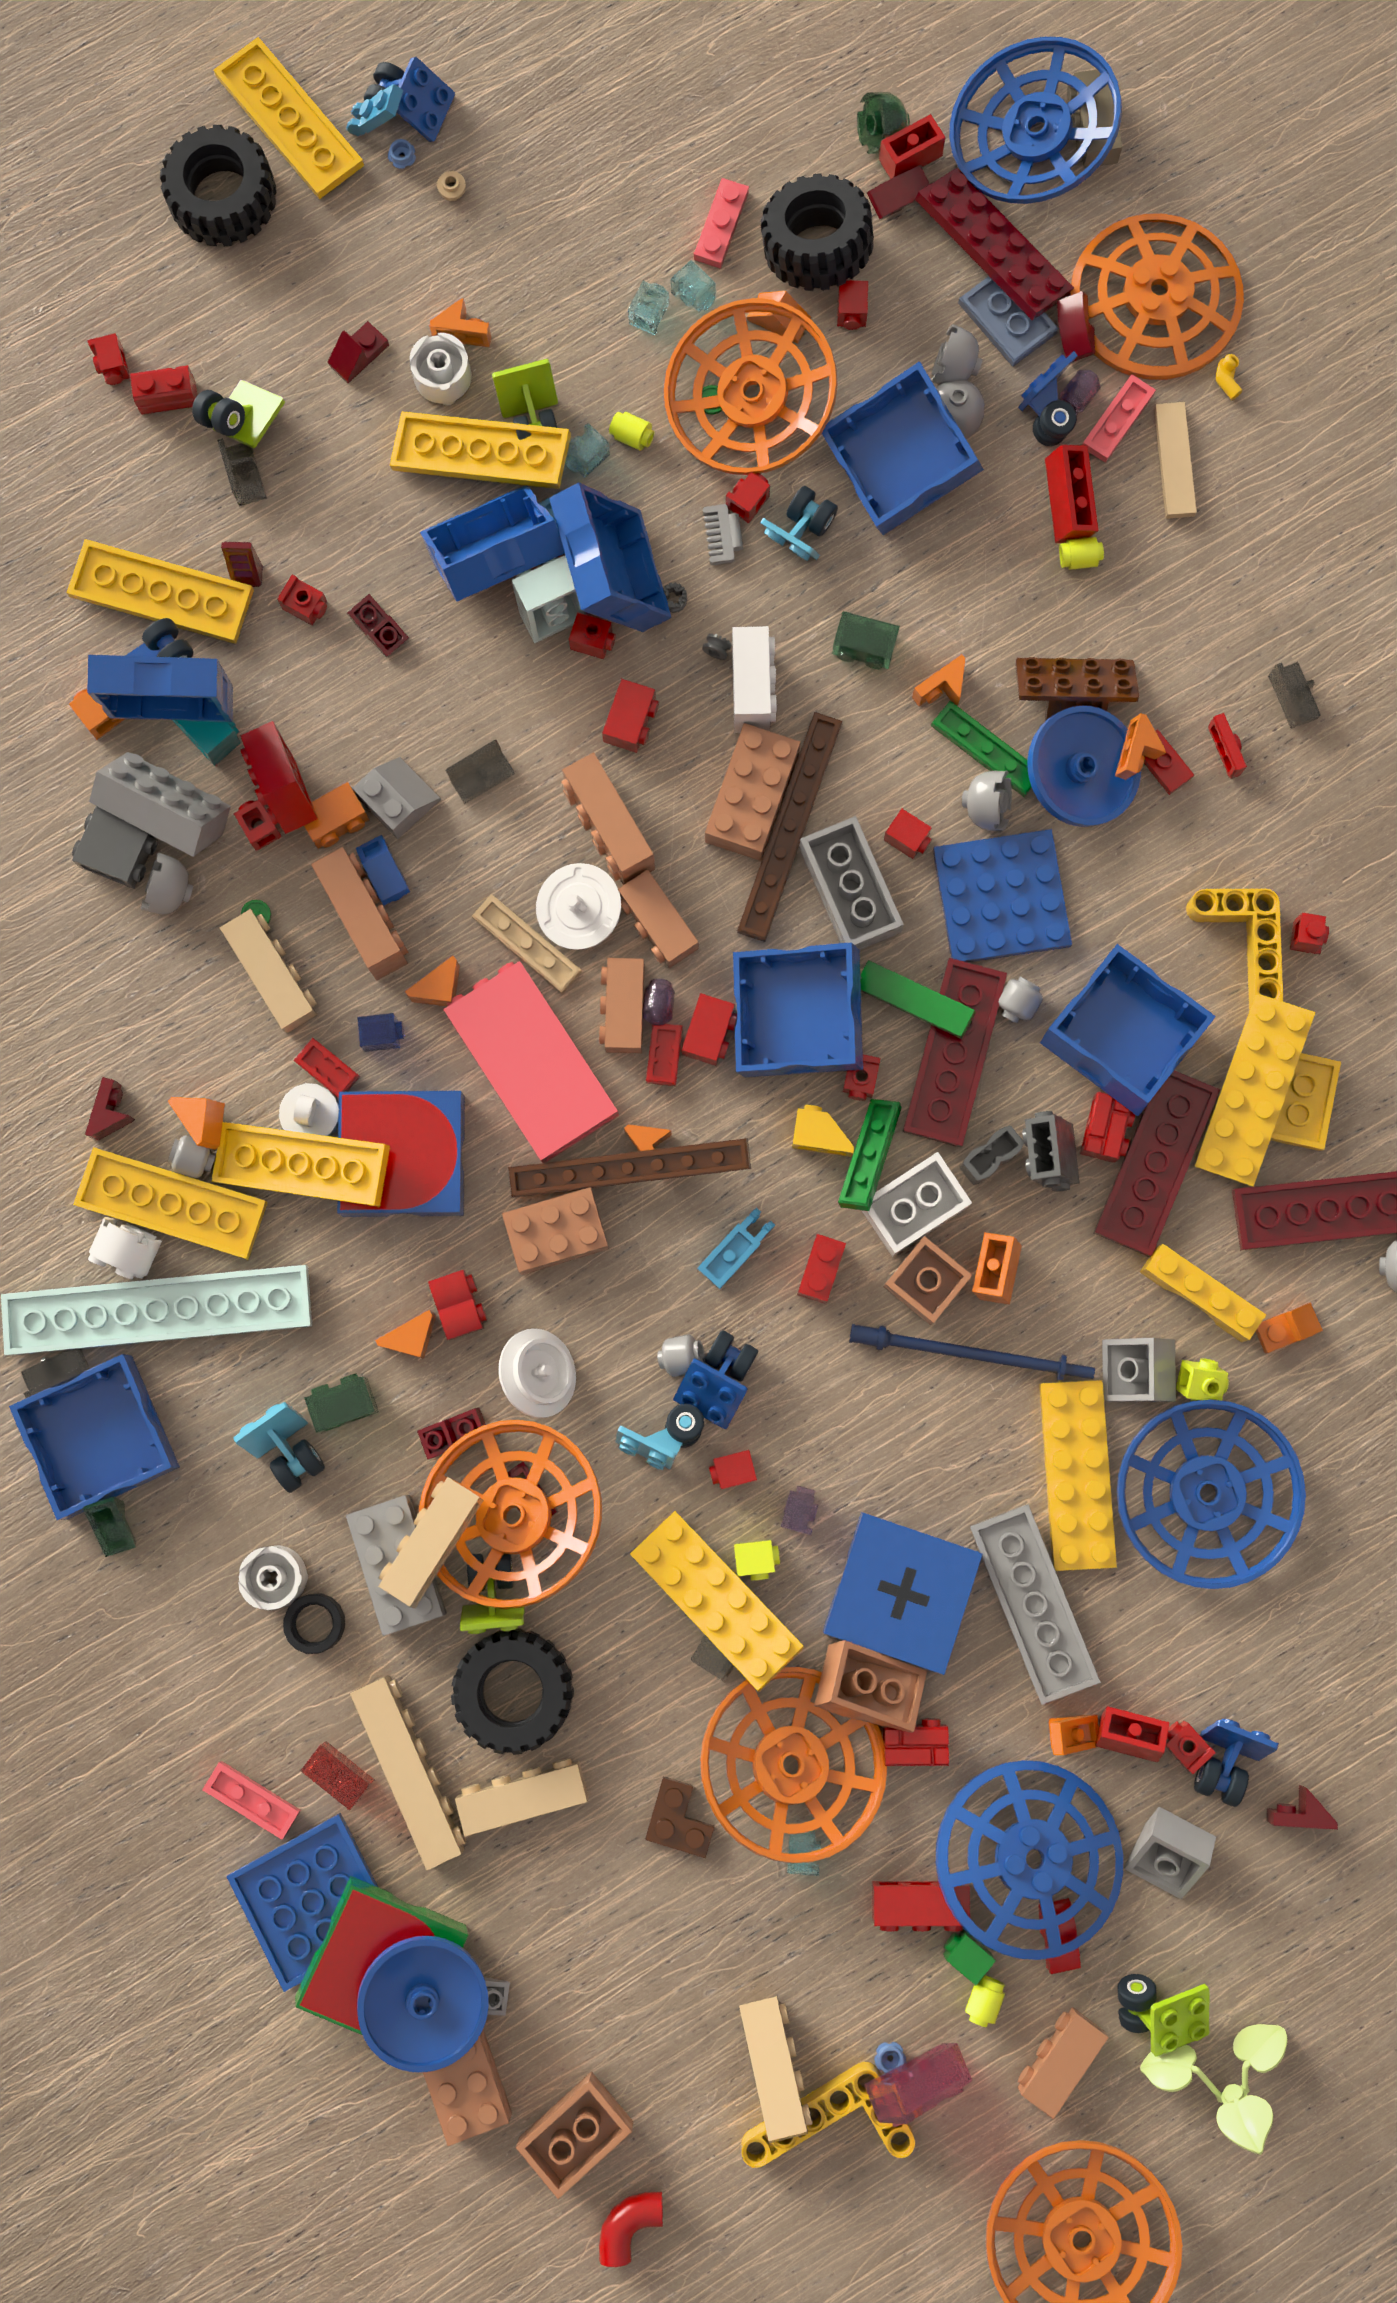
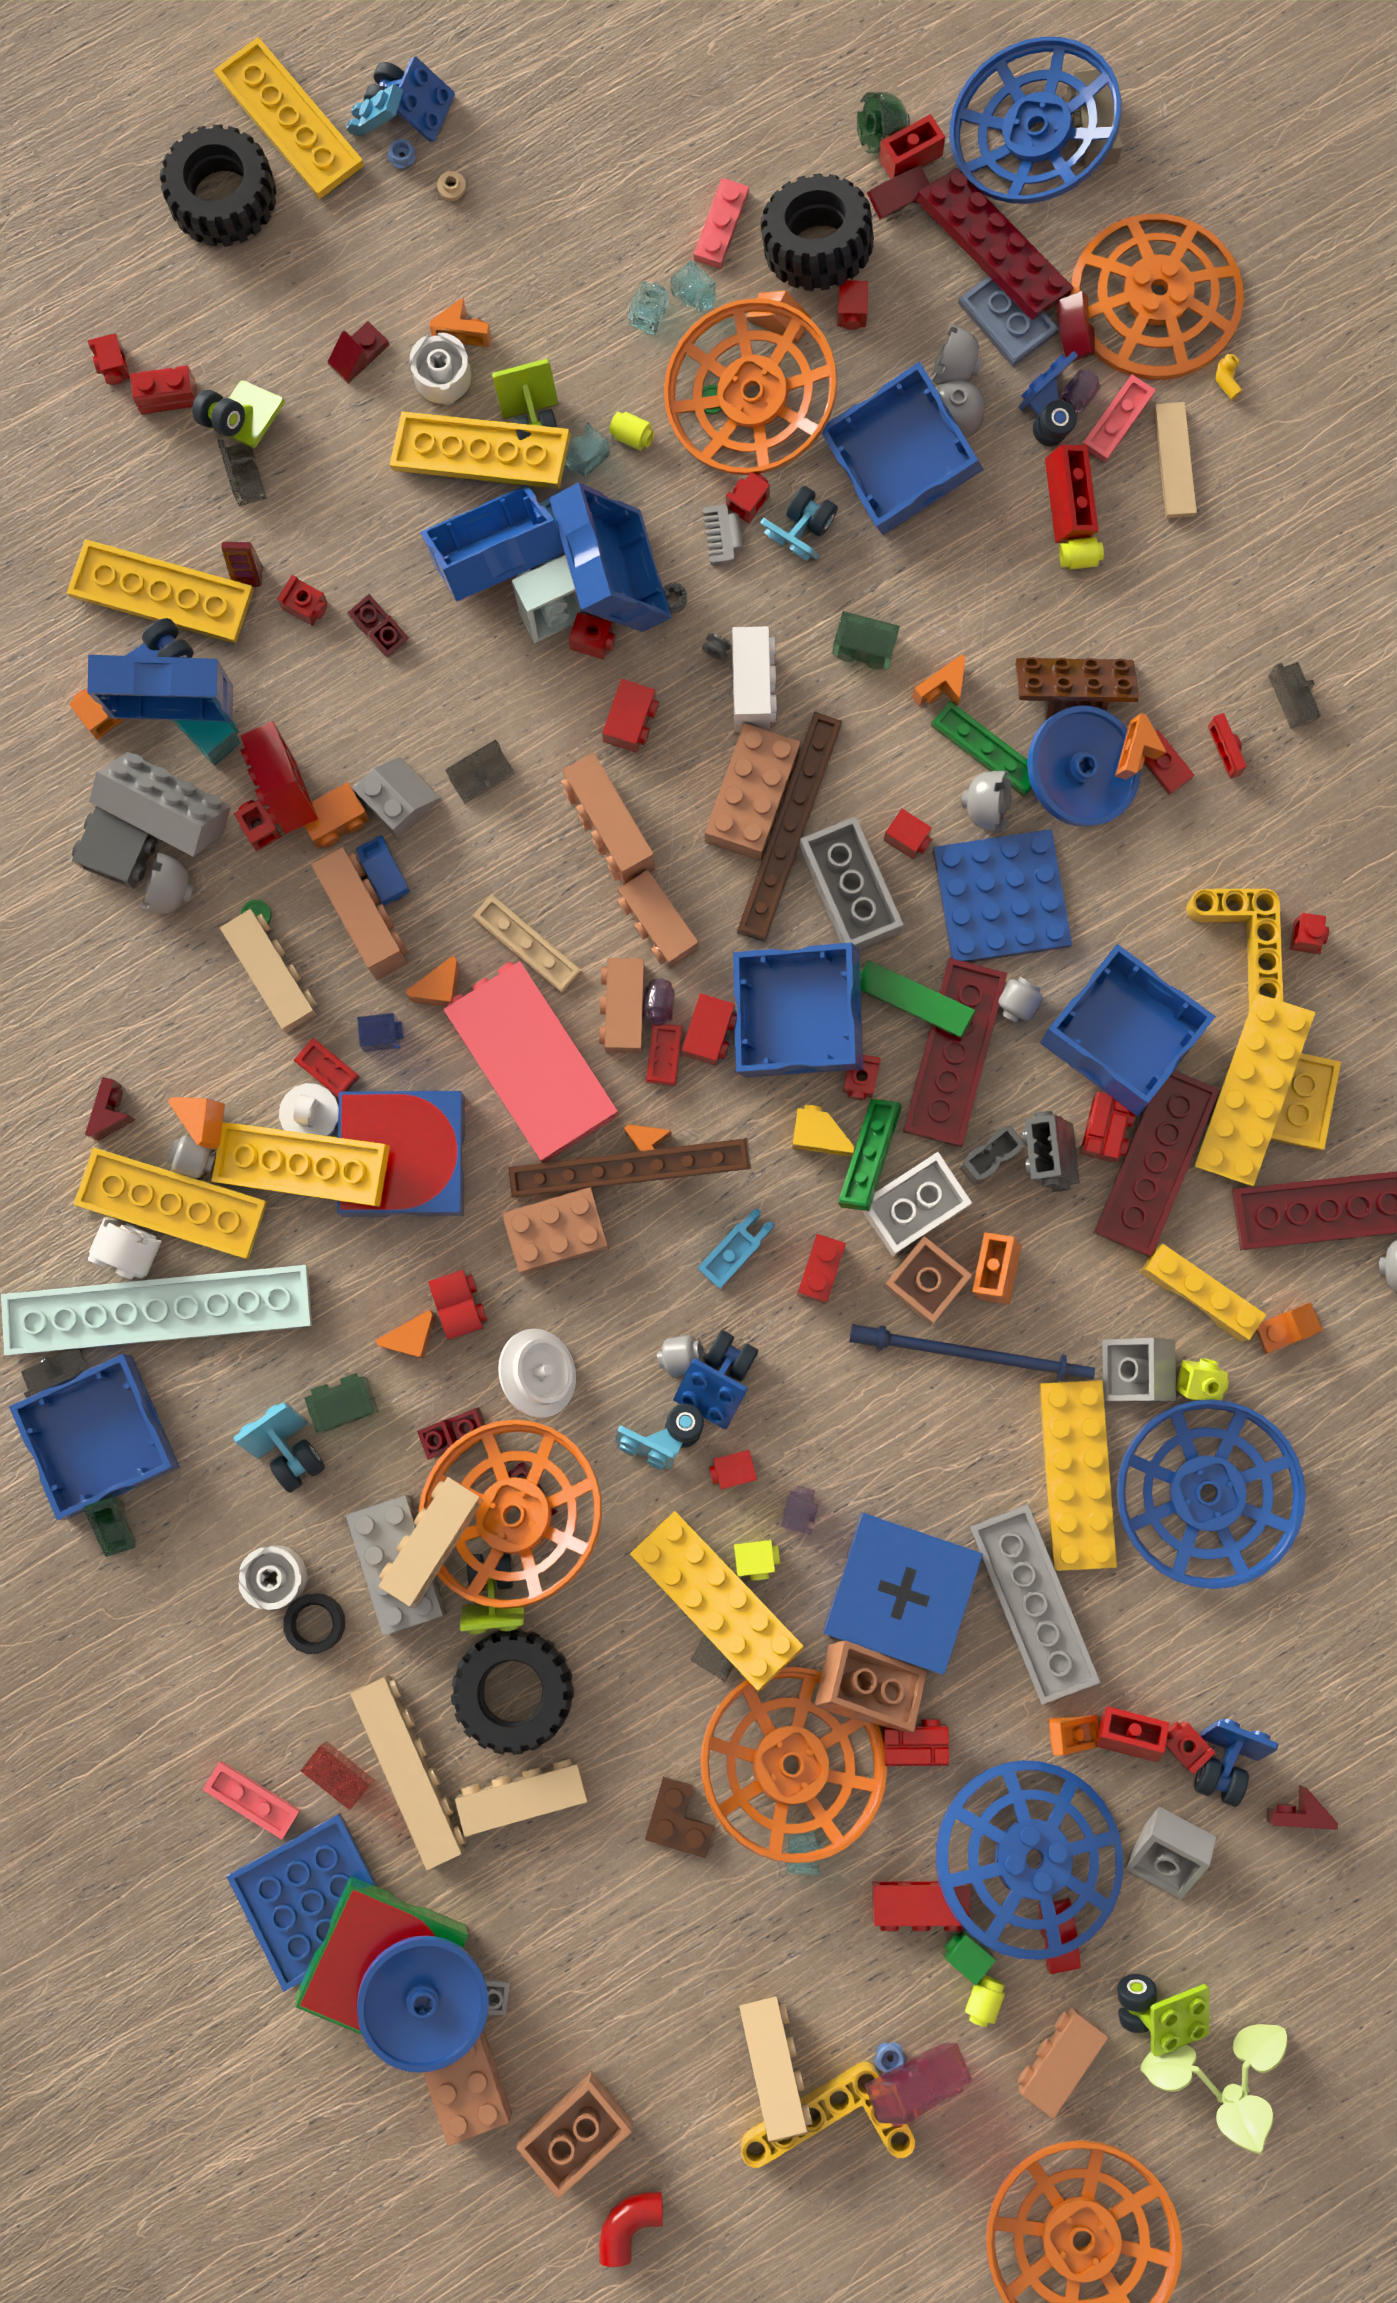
(578, 906): white piece -> none

